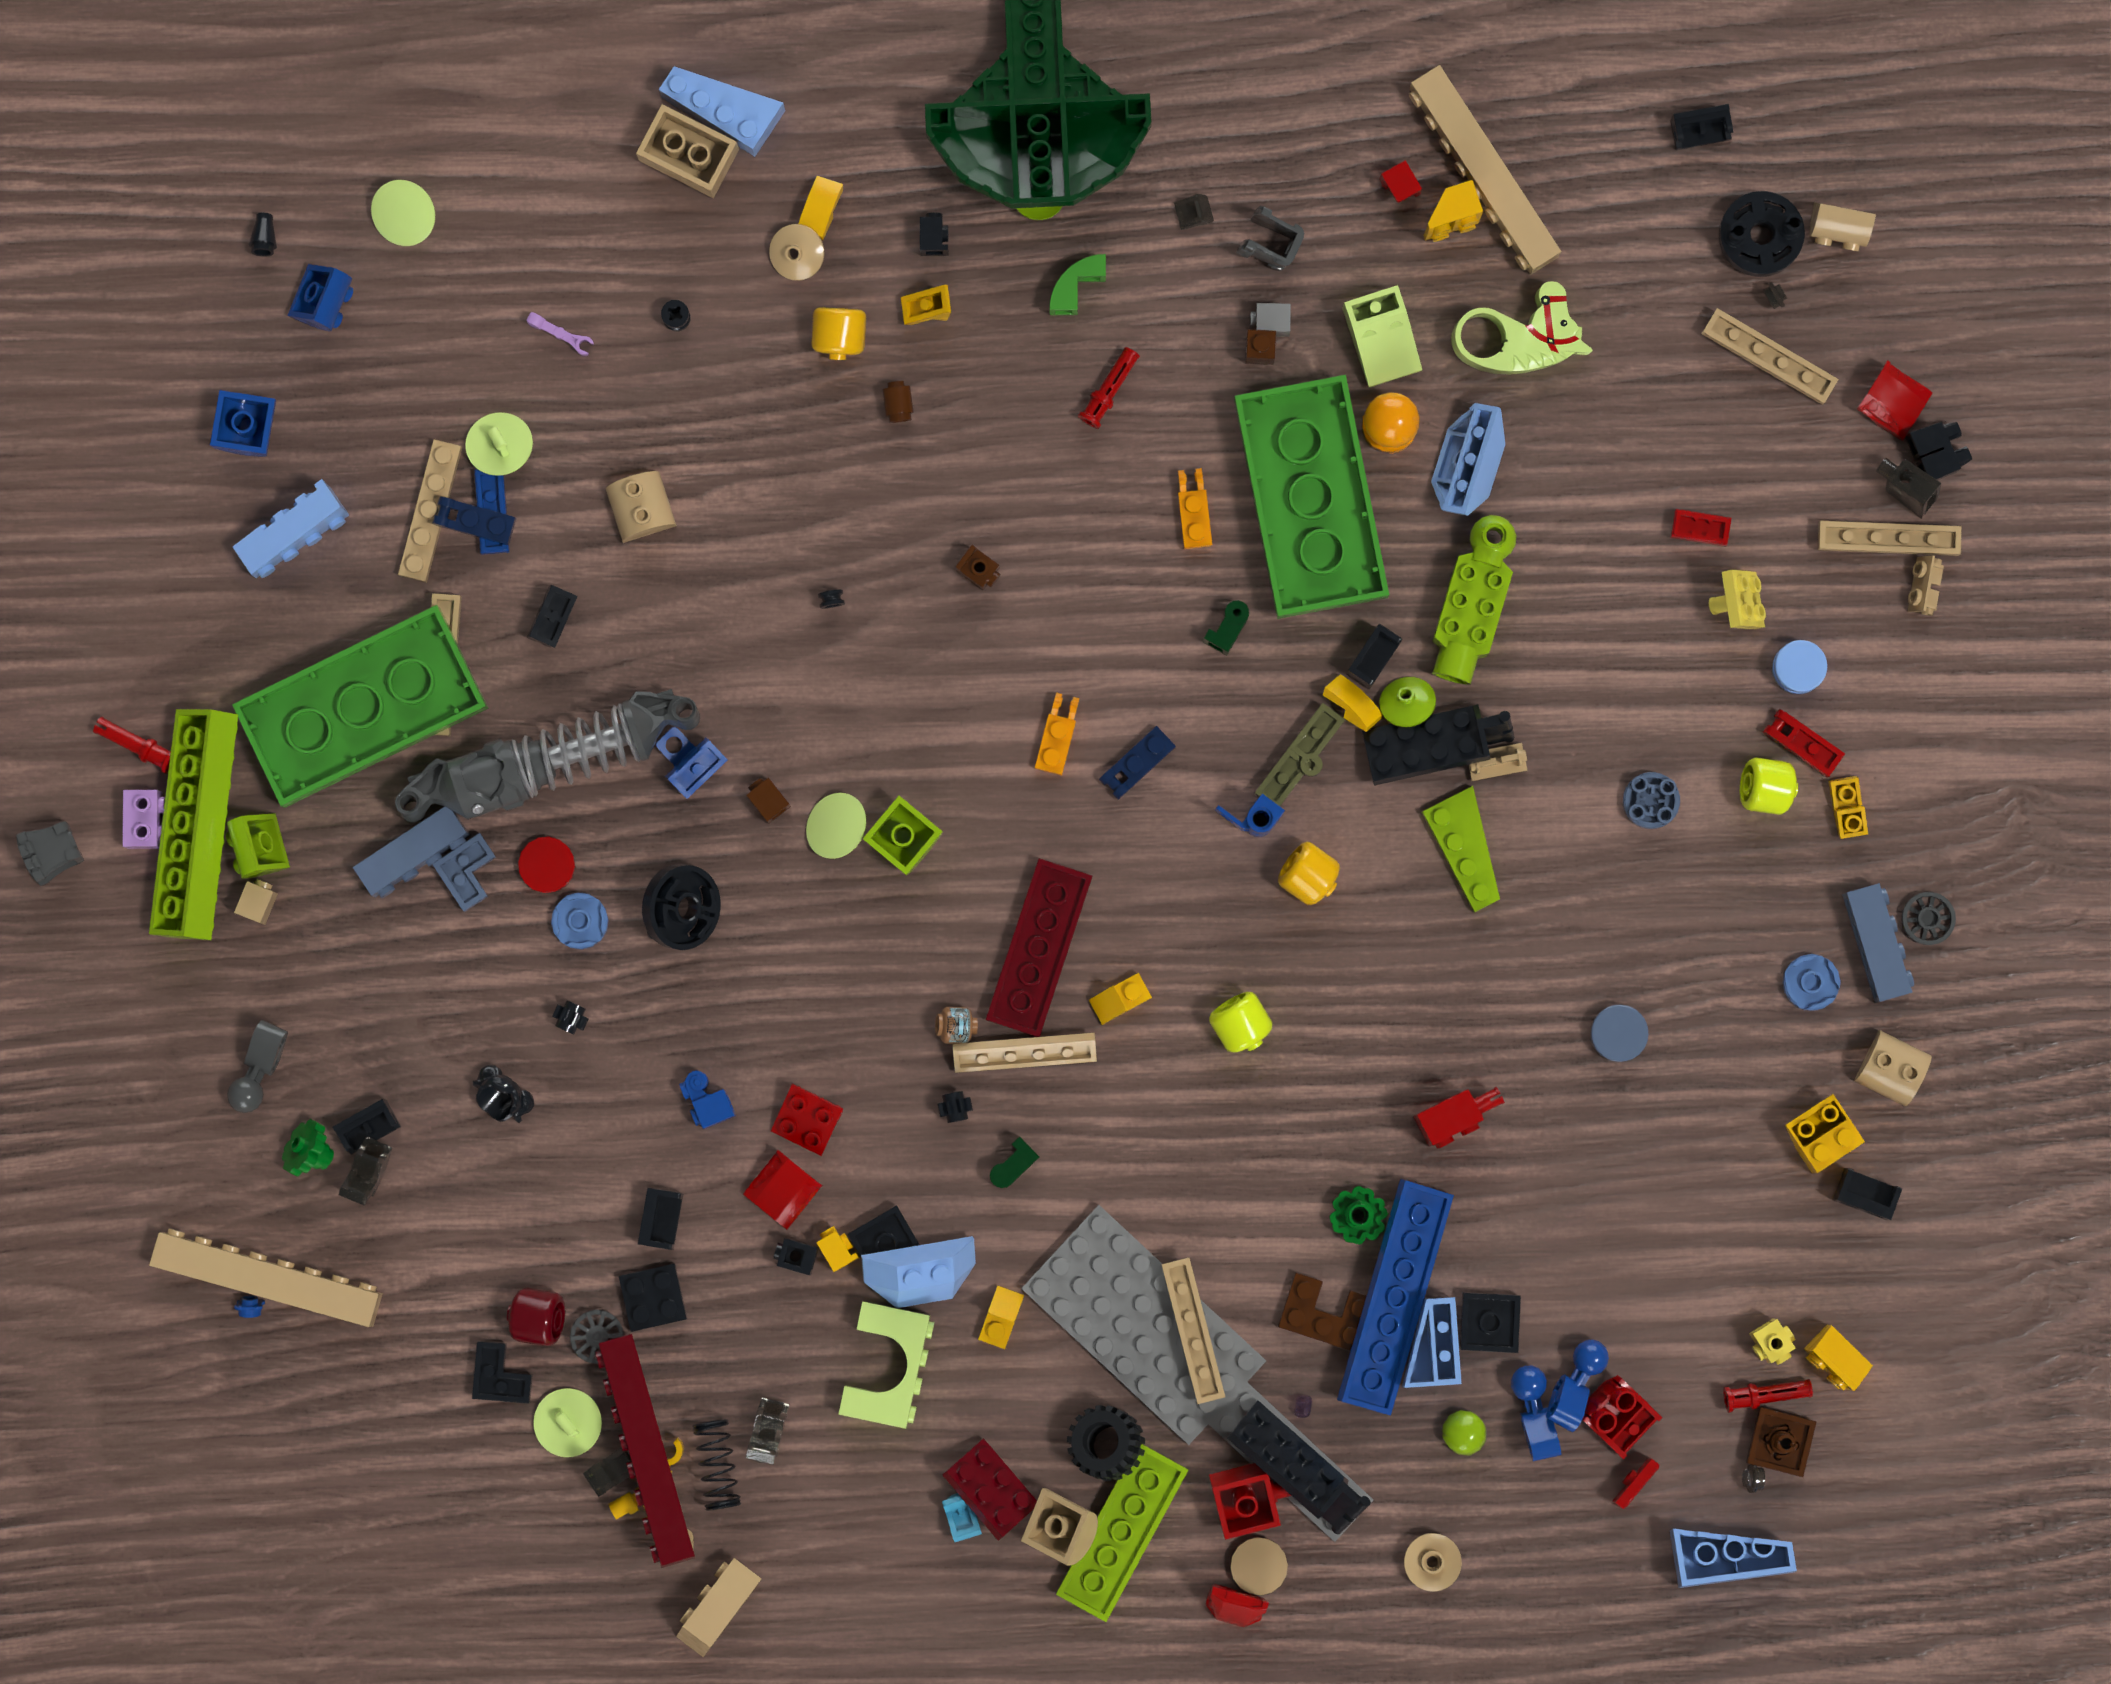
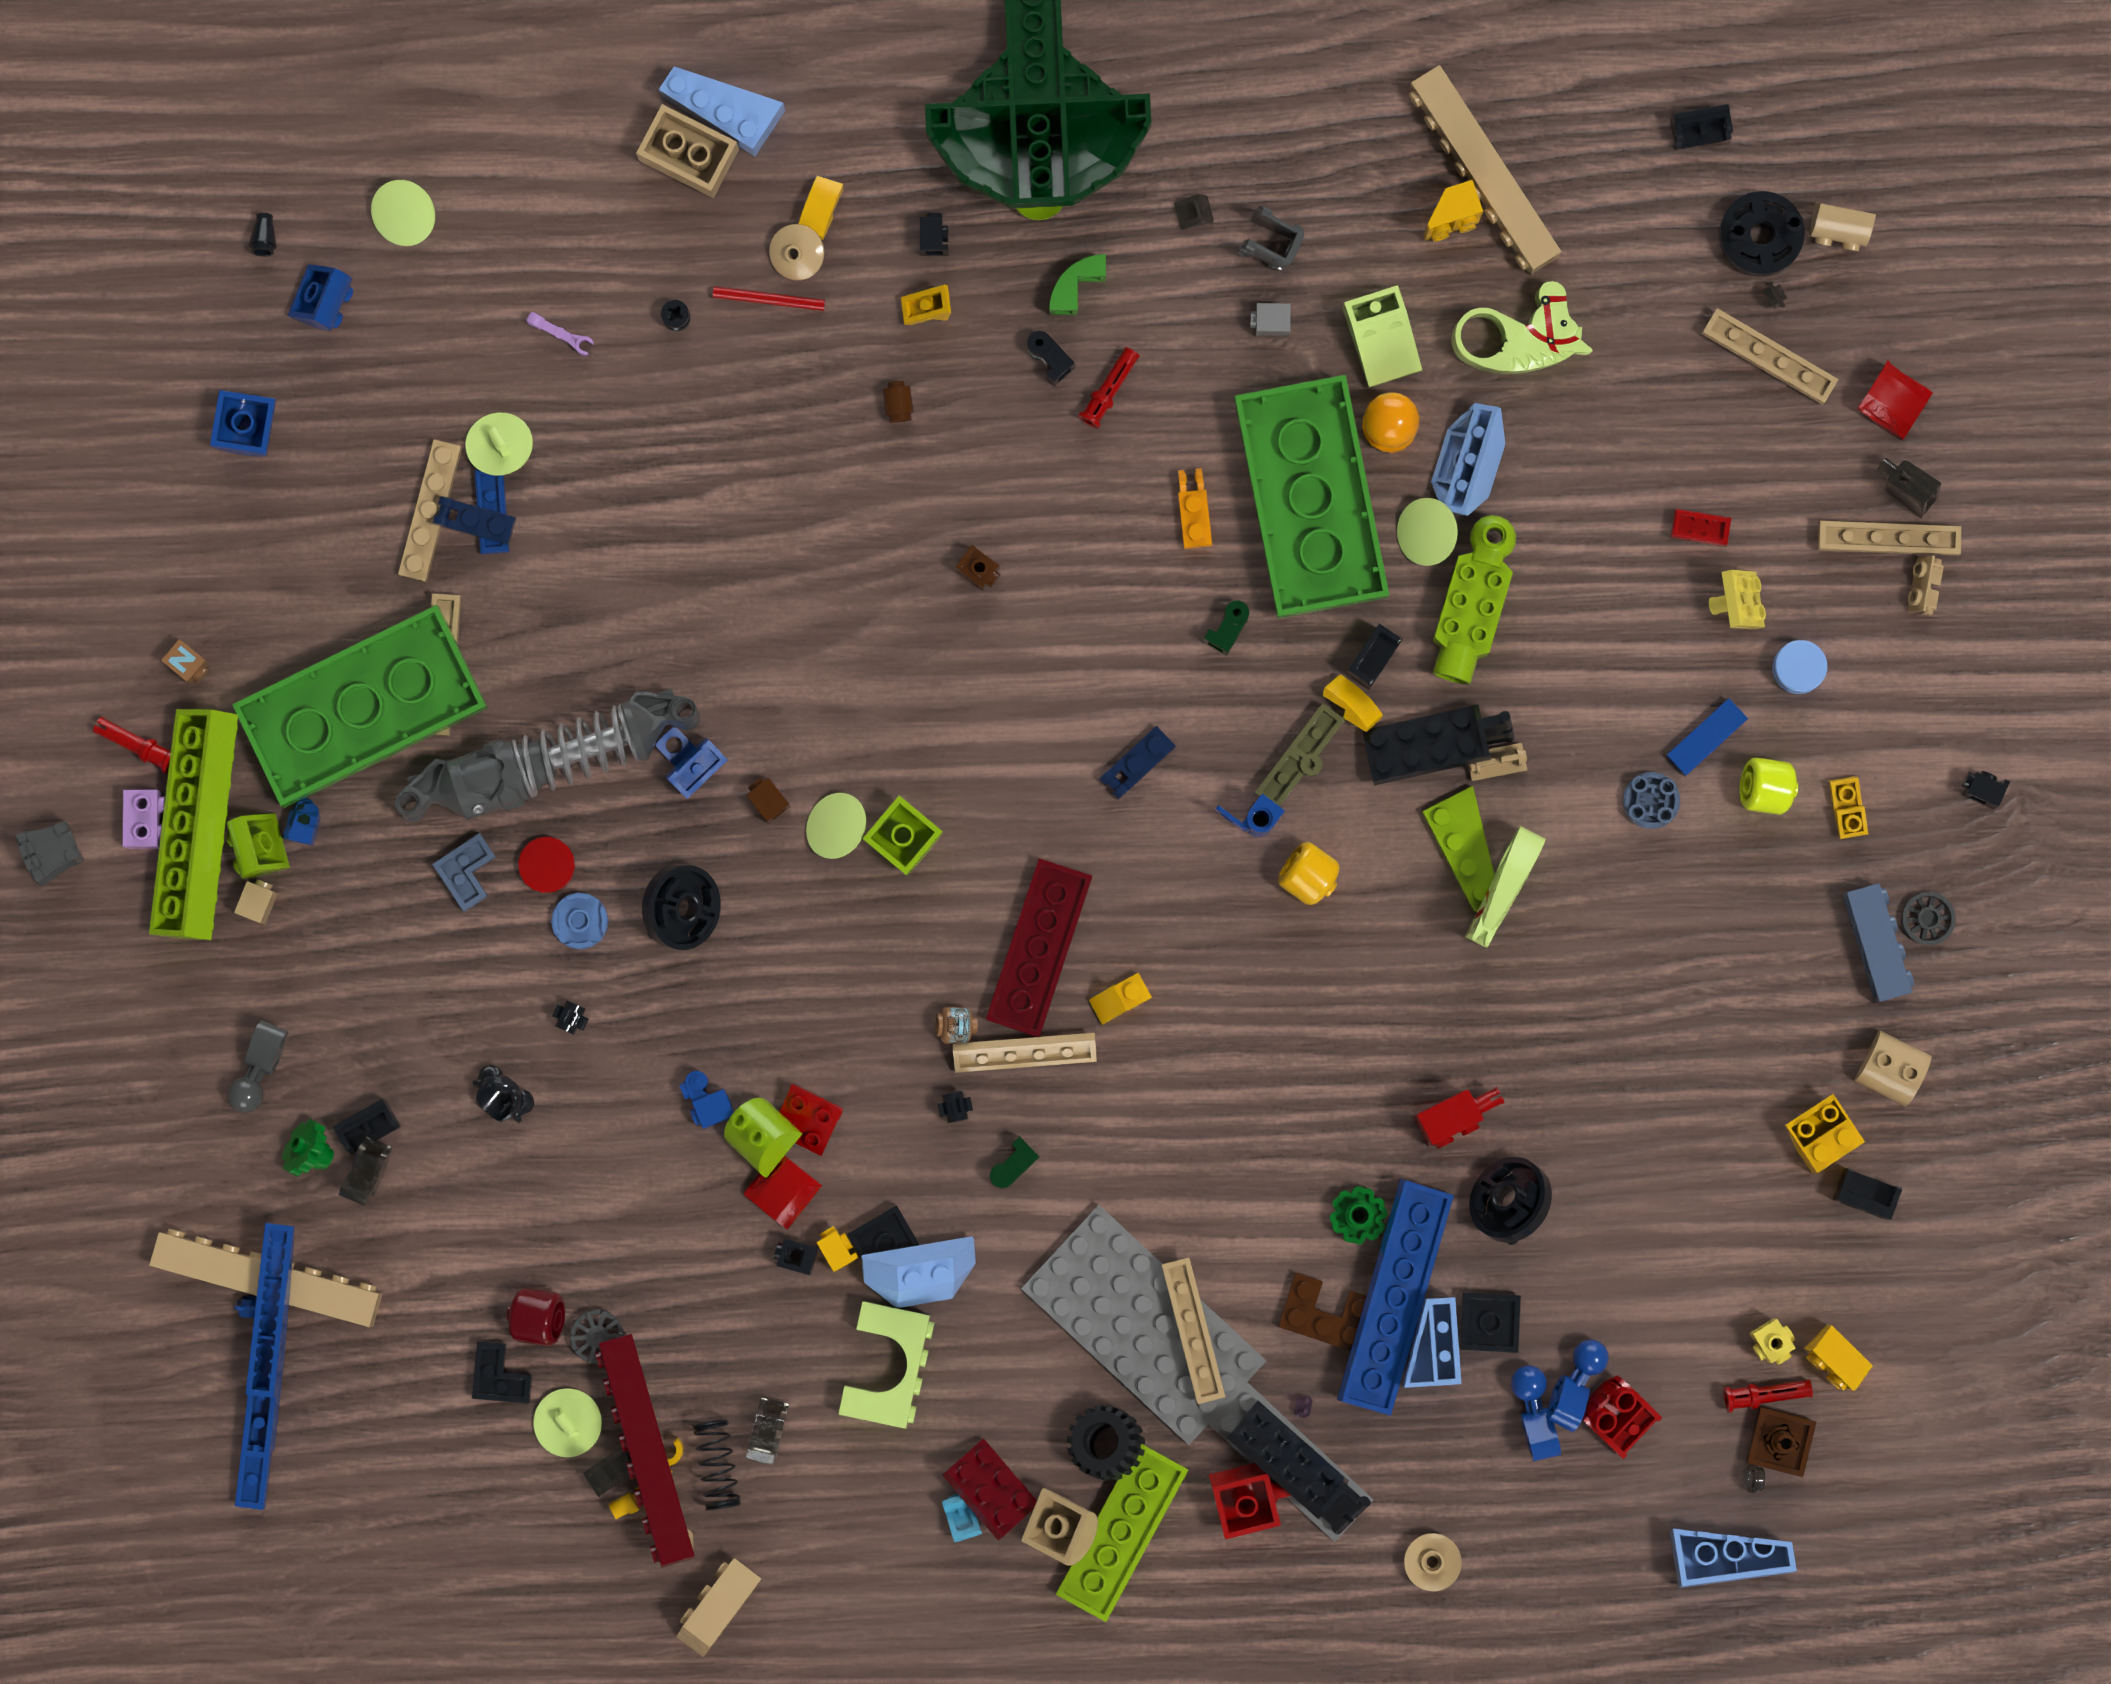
(186, 662): none -> medium nougat brick
(265, 1366): none -> blue slope
(291, 530): light blue wedge -> none
(303, 822): none -> blue rock
(411, 851): sand blue brick -> none
(552, 616): black hinge -> none
(640, 505): tan brick -> none
(653, 1297): black plate -> none
(660, 1219): black panel -> none
(760, 1134): none -> lime brick
(768, 298): none -> red bar
(831, 599): black bush -> none
(838, 332): yellow head -> none
(1001, 1317): yellow slope -> none
(1044, 348): none -> black leg
(1057, 738): light orange hinge -> none
(1235, 1607): red slope -> none
(1241, 1022): neon yellow head -> none
(1259, 1566): tan tile -> none
(1260, 347): reddish brown brick -> none
(1401, 182): red panel -> none
(1407, 711): lime dish -> none
(1427, 531): none -> yellowish green shield
(1464, 1432): lime hair -> none
(1505, 885): none -> yellowish green animal
(1527, 1209): none -> black piece
(1619, 1033): sand blue tile -> none
(1635, 1482): red plate -> none
(1707, 737): none -> blue tile
(1804, 743): red plate -> none
(1811, 982): medium blue tile -> none
(1938, 438): black hips -> none
(1984, 788): none -> black brick

